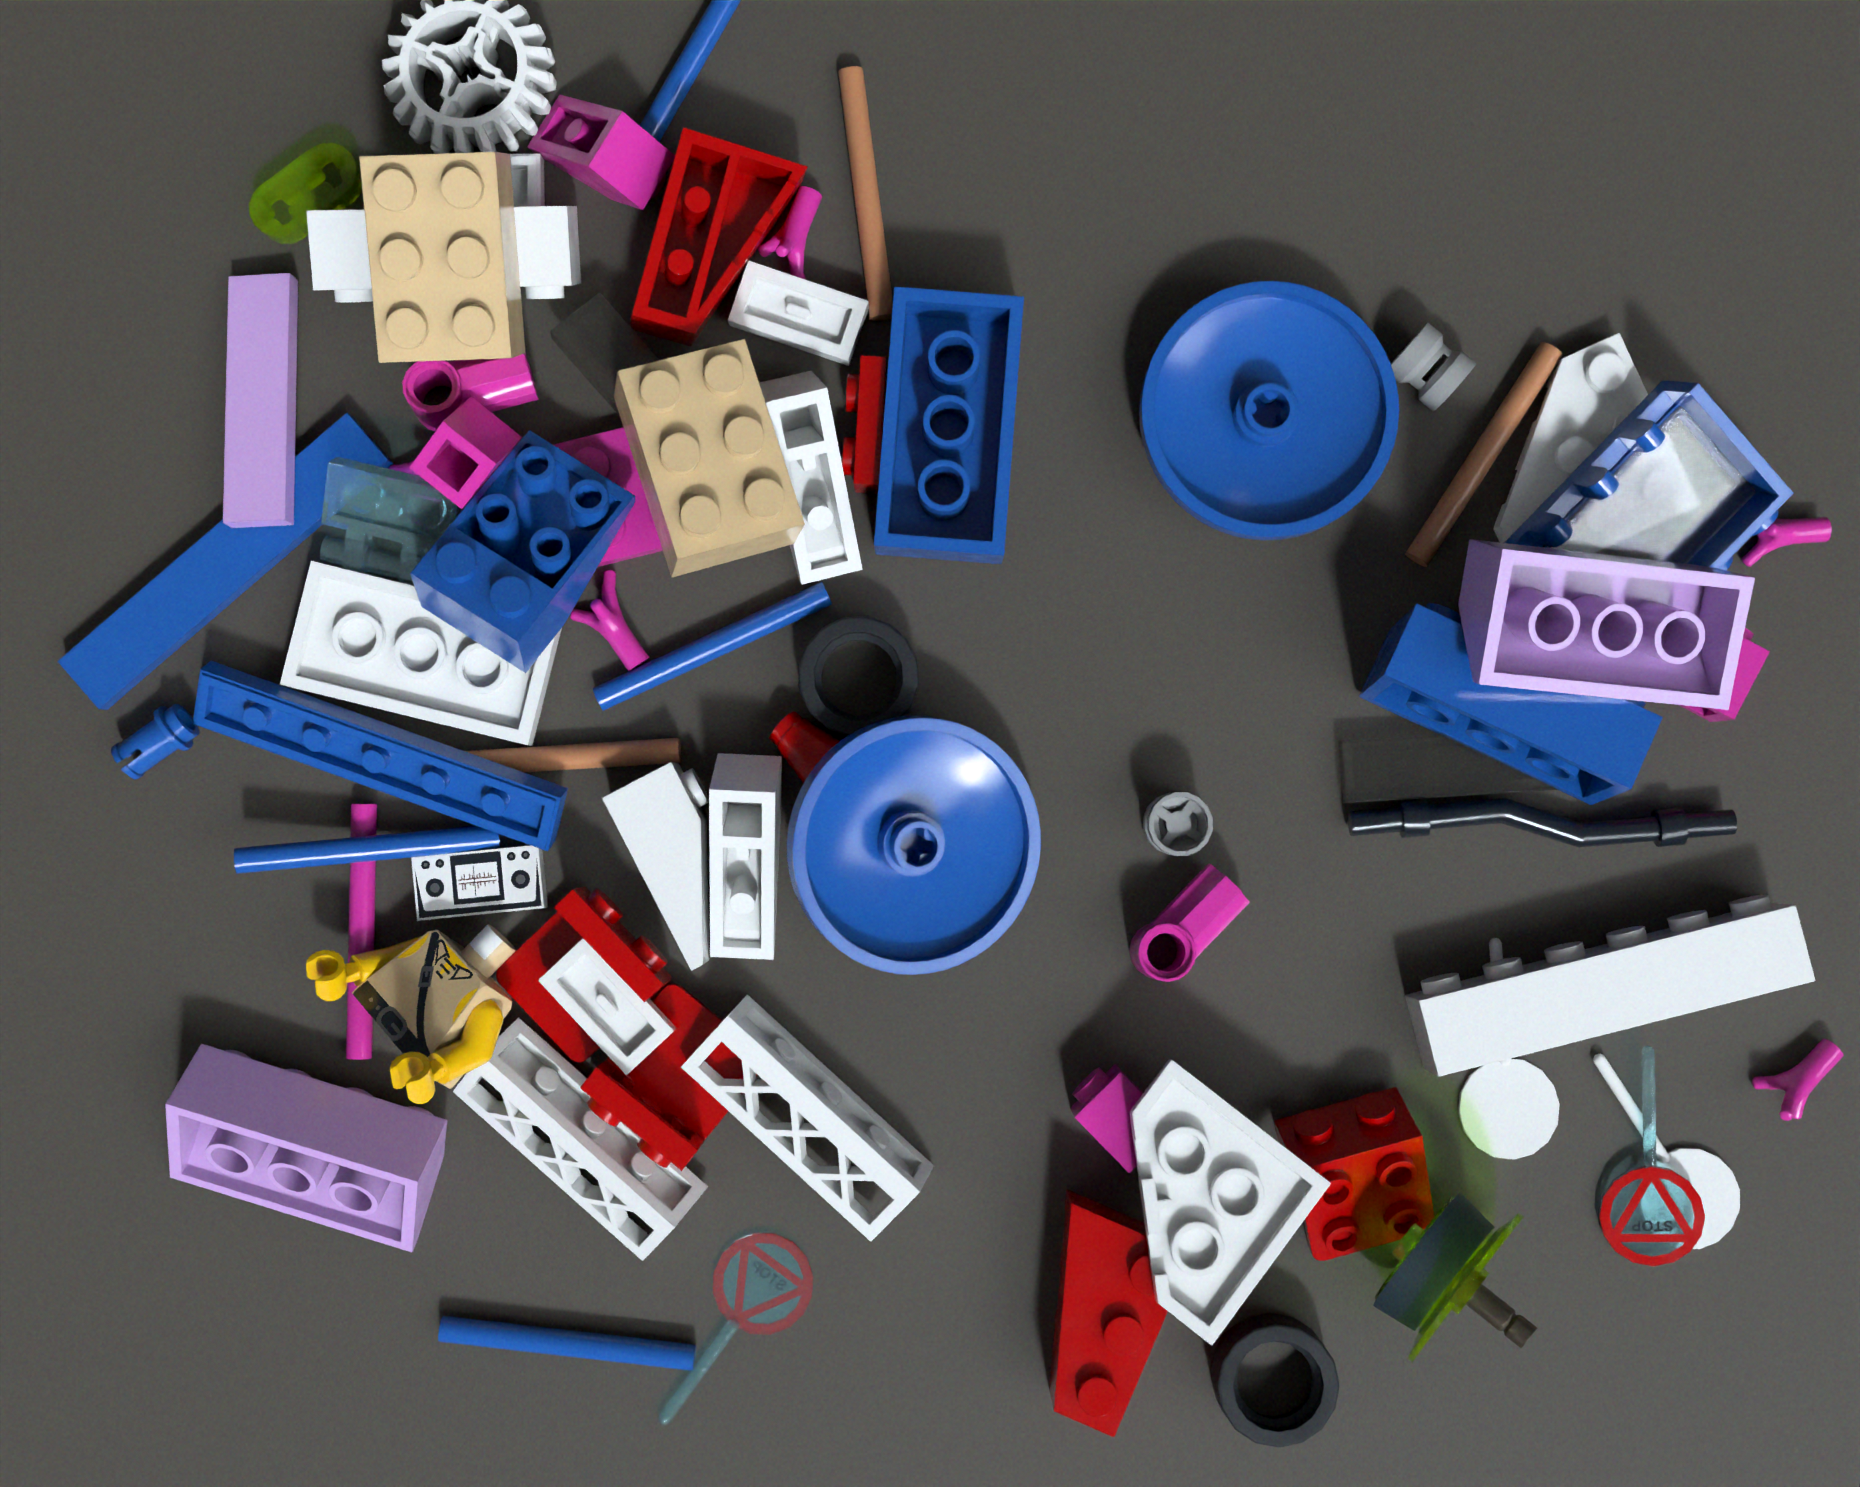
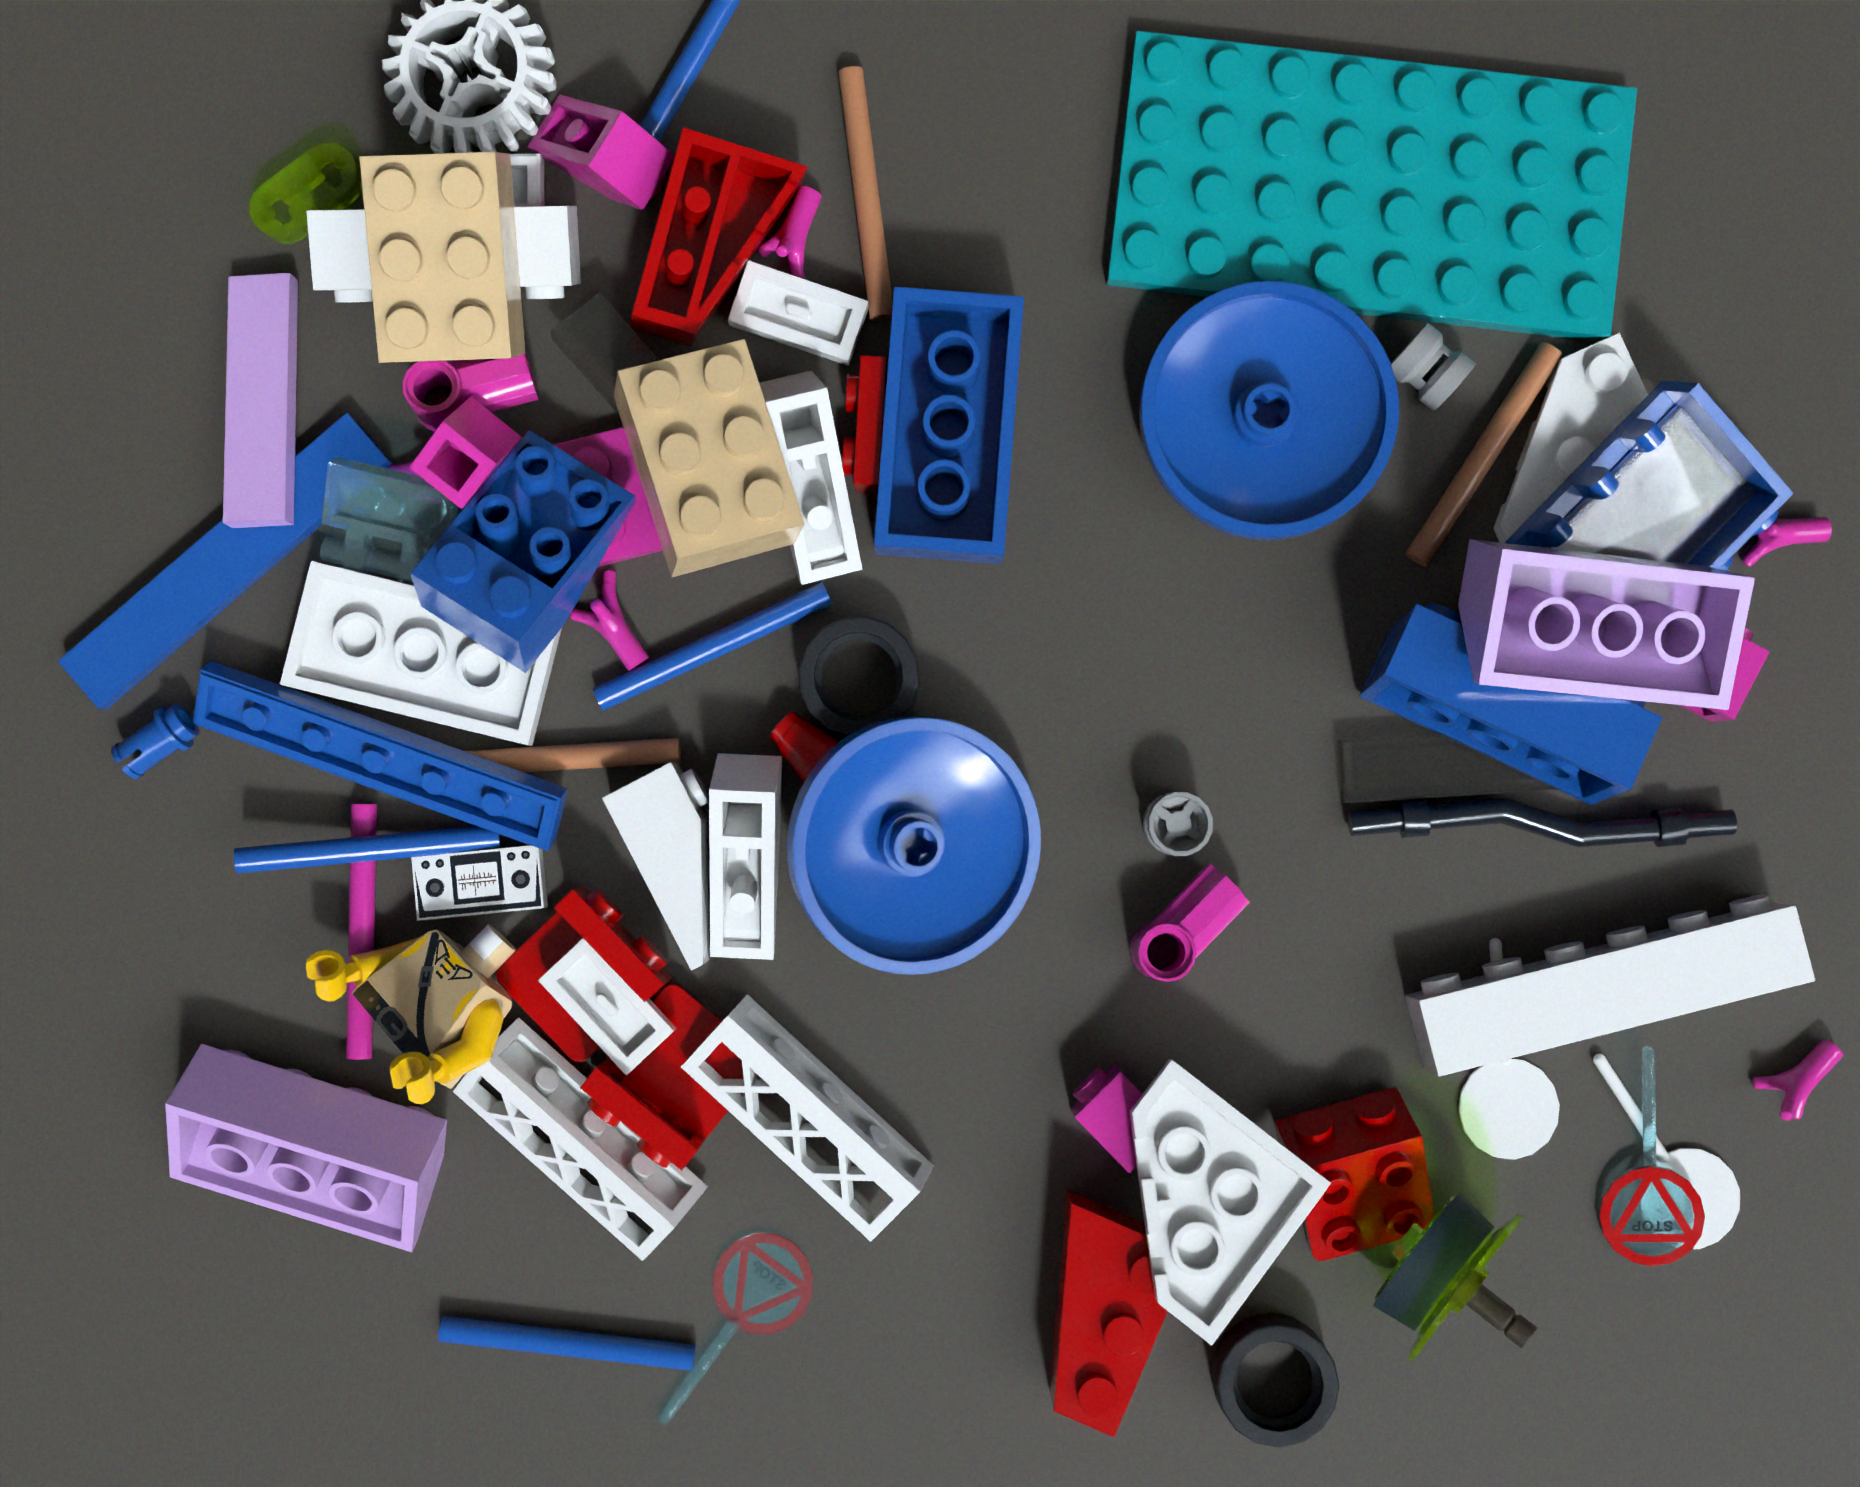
(1373, 184): none -> teal plate

